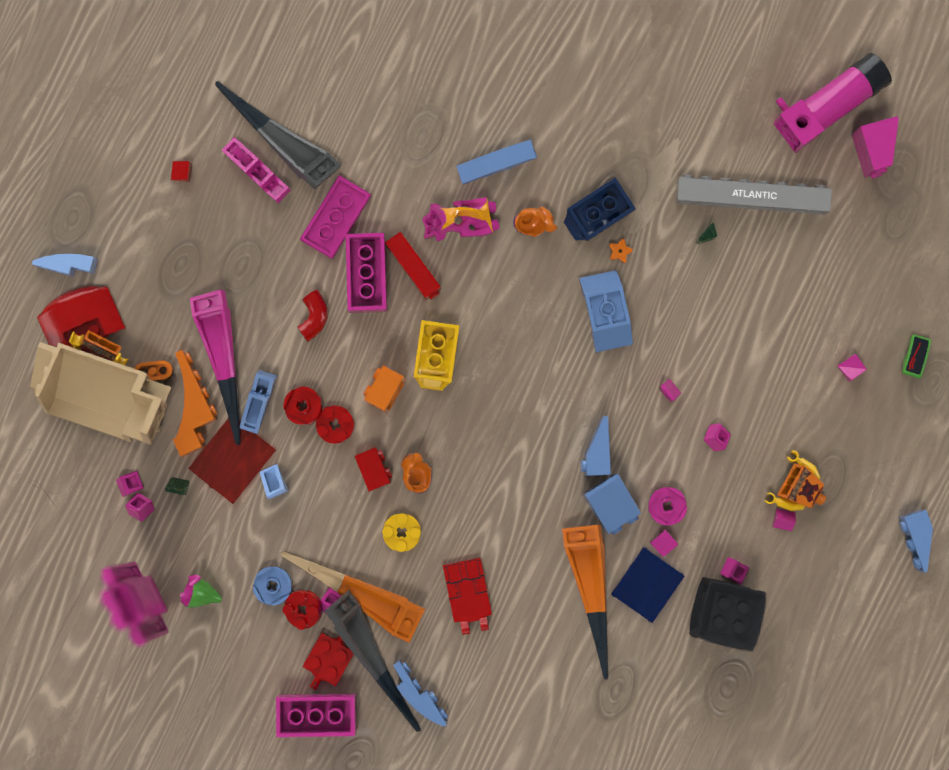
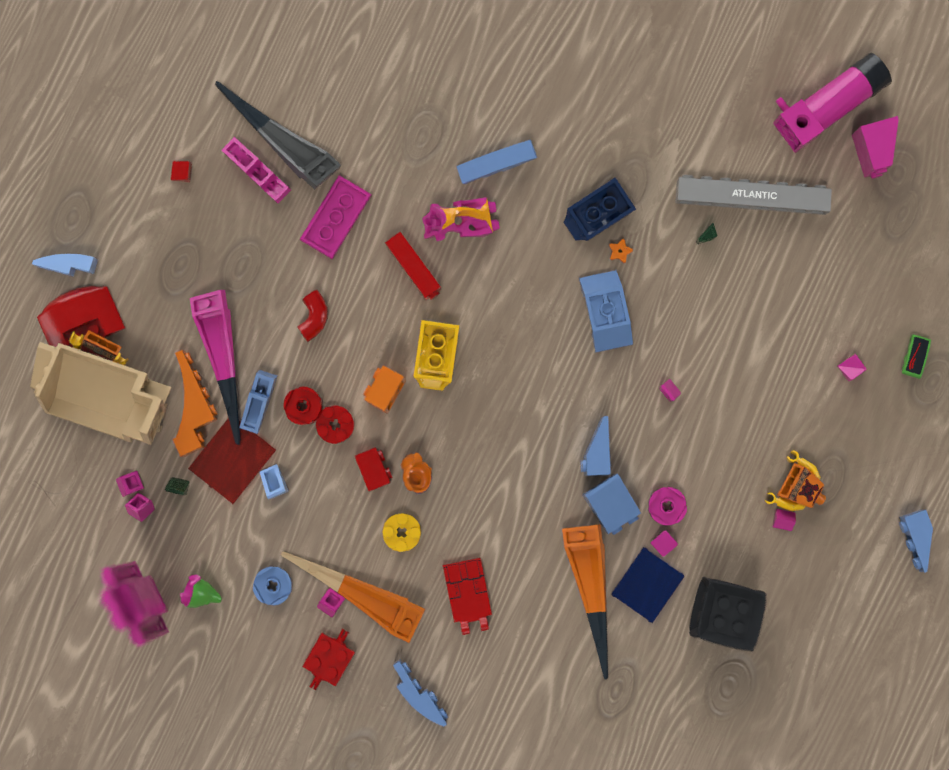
(154, 369): orange plate -> none
(295, 616): red plate -> none
(316, 715): dark pink brick -> none
(354, 631): dark grey plate -> none
(366, 273): dark pink brick -> none
(534, 221): orange hair -> none
(717, 437): dark pink slope -> none
(734, 570): dark pink slope -> none

